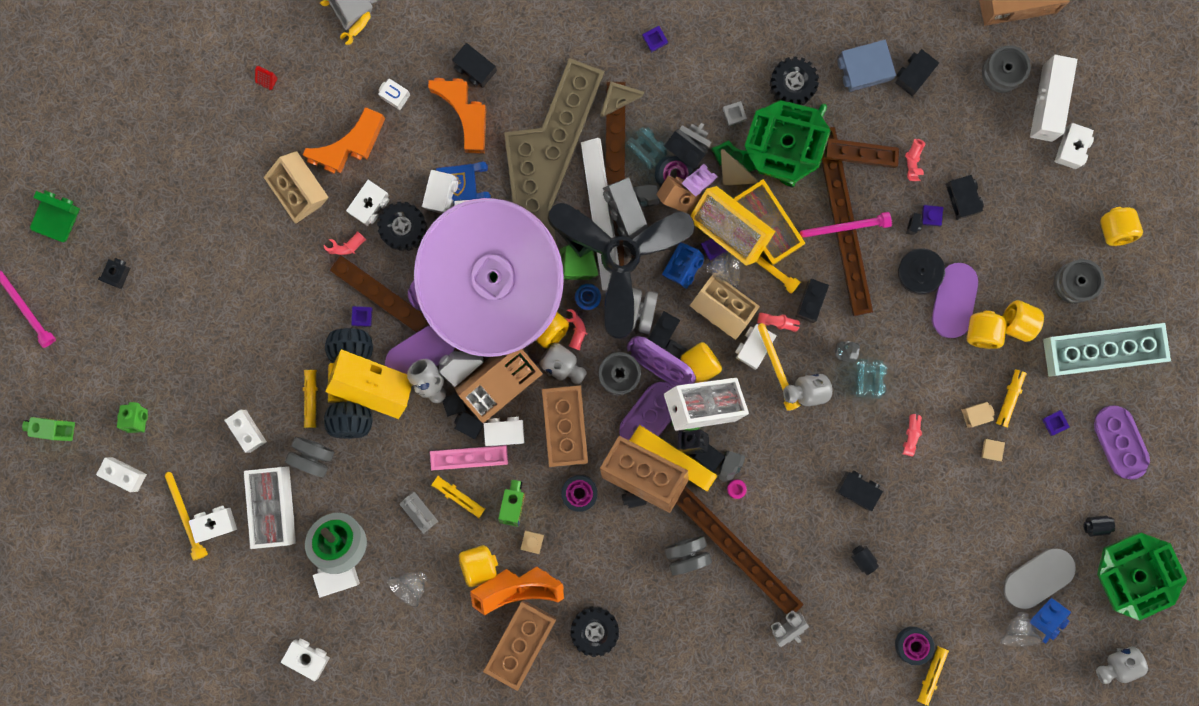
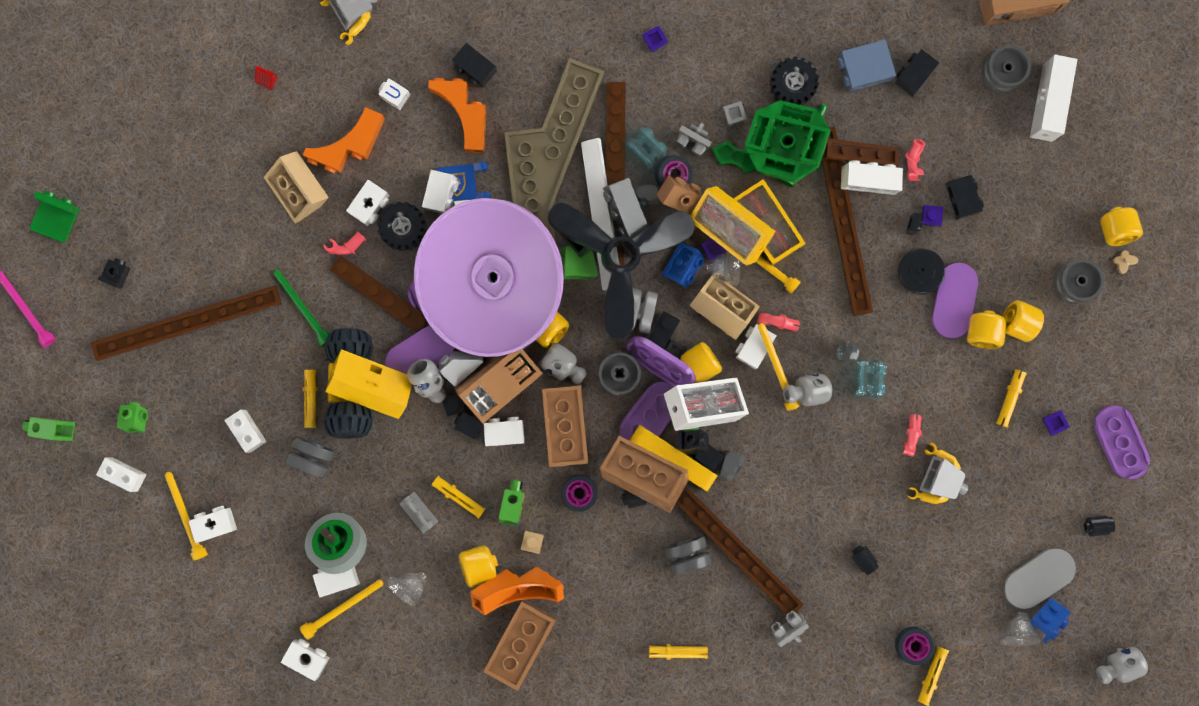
(186, 323): none -> reddish brown plate
(269, 507): brick -> none
(310, 629): none -> yellow piece
(321, 335): none -> green piece
(361, 316): dark purple plate -> none
(469, 457): bright pink tile -> none
(579, 332): coral piece -> none
(582, 295): blue cone -> none
(588, 638): black wheel -> none
(619, 96): dark tan tile -> none
(678, 652): none -> yellow pin
(686, 148): black brick -> none
(699, 180): lavender plate -> none
(734, 172): dark tan tile -> none
(736, 489): dark pink tile -> none
(812, 300): black brick -> none
(859, 491): black brick -> none
(871, 177): none -> white brick
(883, 220): dark pink piece -> none
(942, 478): none -> torso
(978, 414): tan brick -> none
(992, 450): tan tile -> none
(1067, 154): white brick -> none
(1106, 349): light aqua brick -> none
(1124, 261): none -> tan piece
(1159, 578): green piece -> none

